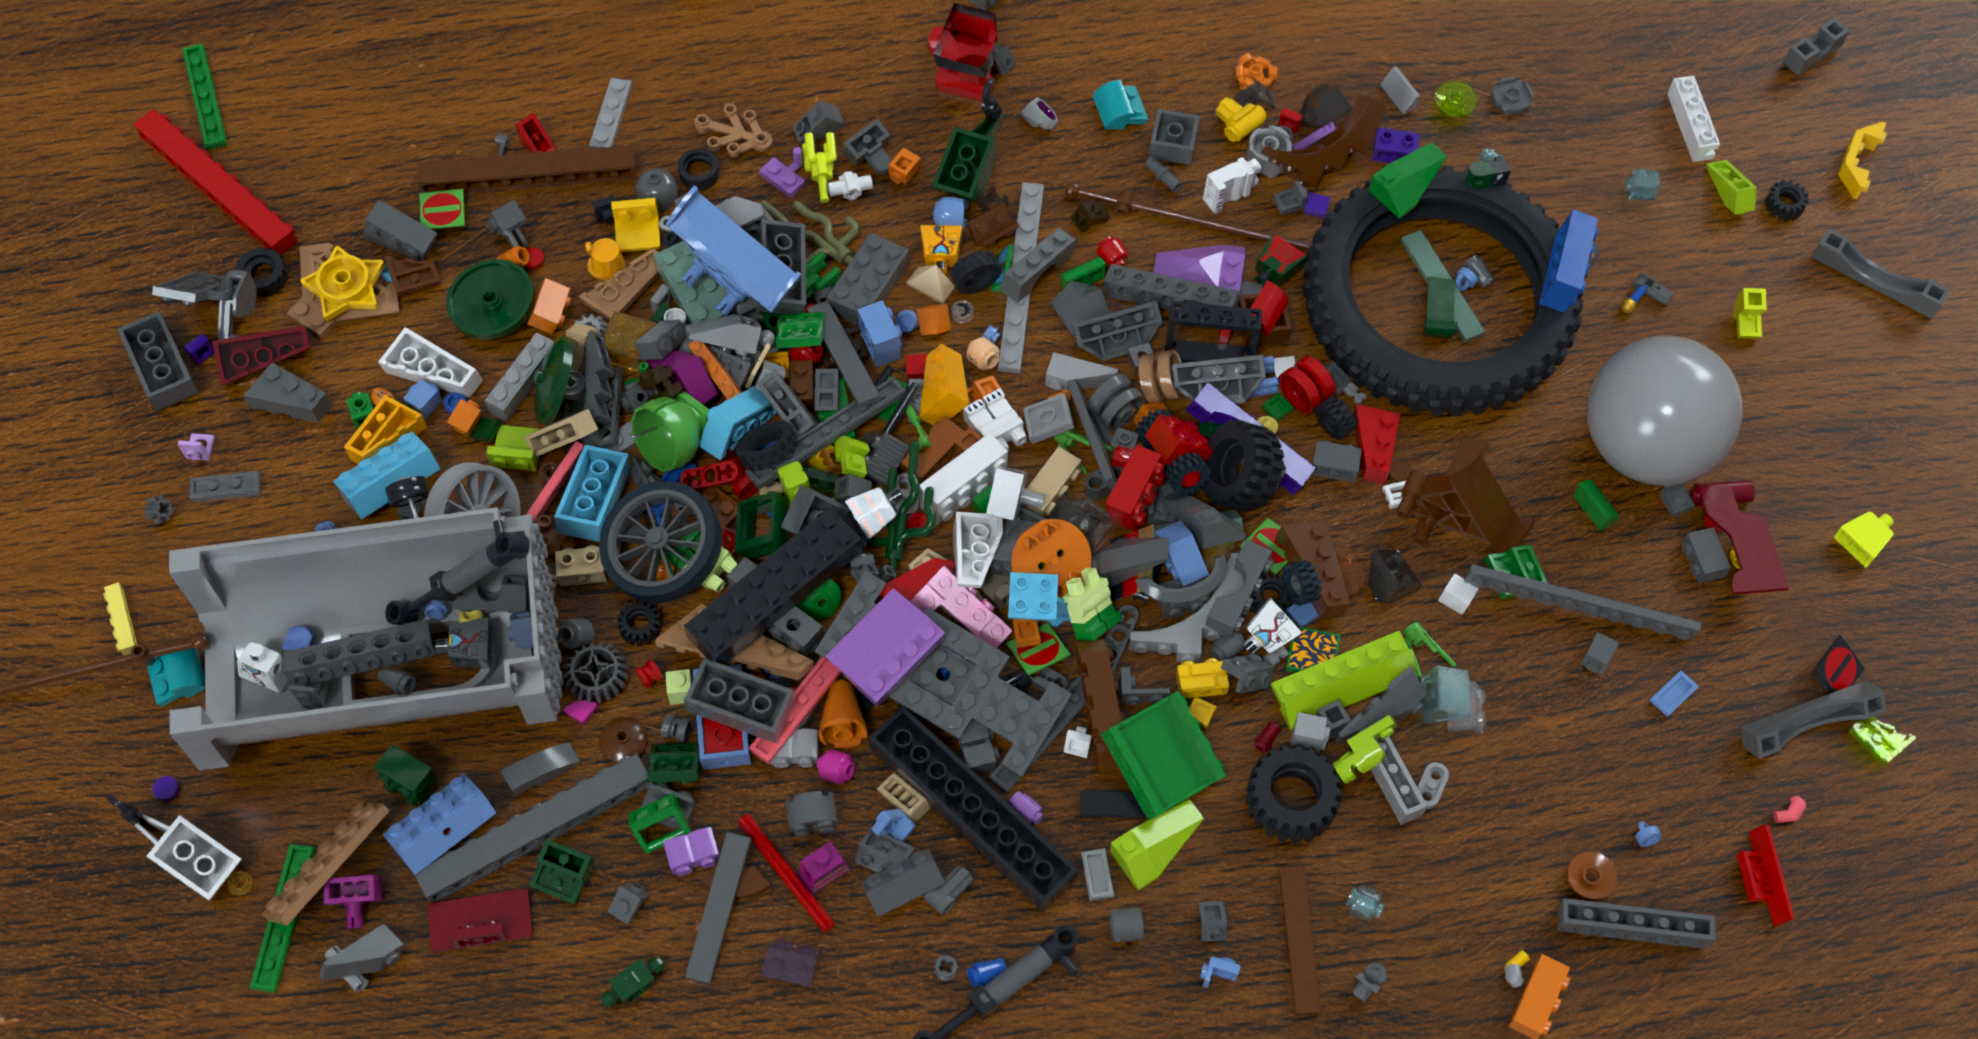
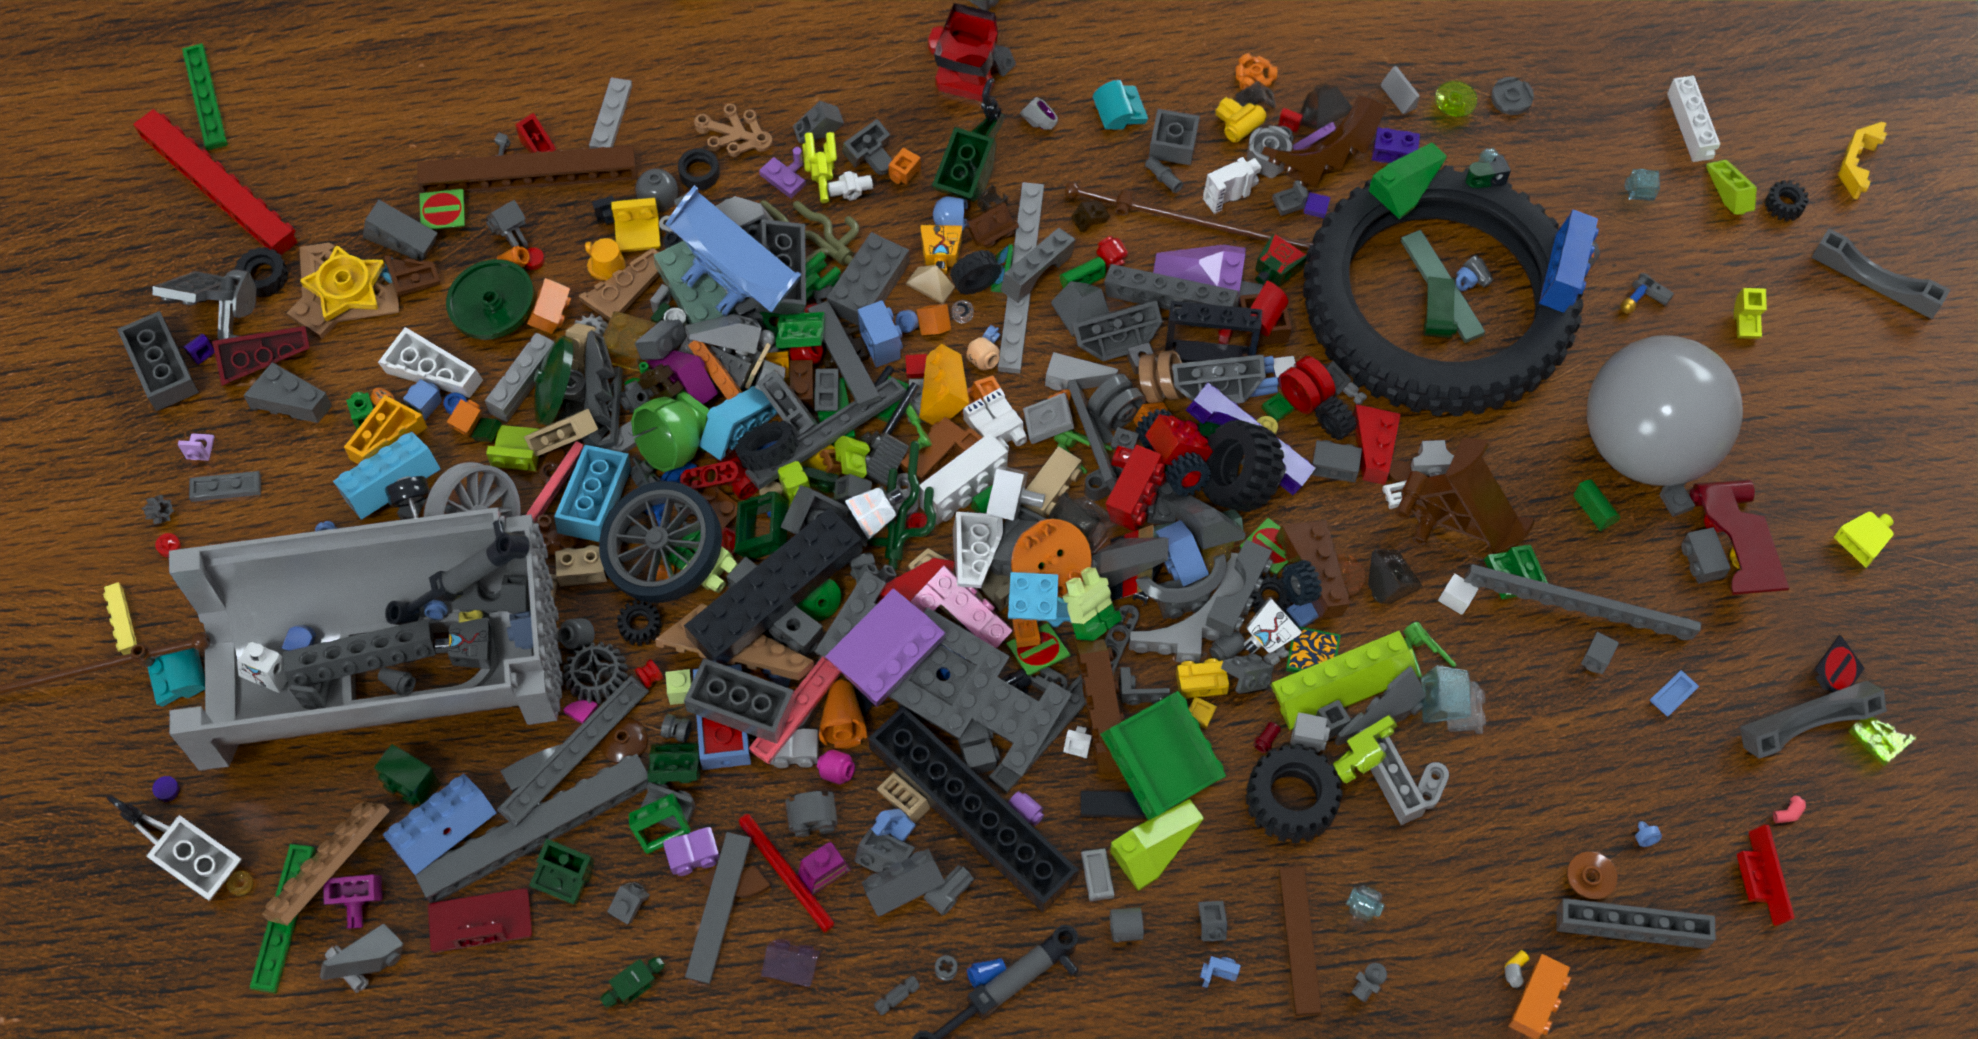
(166, 543): none -> red tile
(572, 751): none -> dark grey tile
(896, 995): none -> dark grey axle
(1432, 458): none -> light grey brick
(1808, 53): dark grey arch -> none

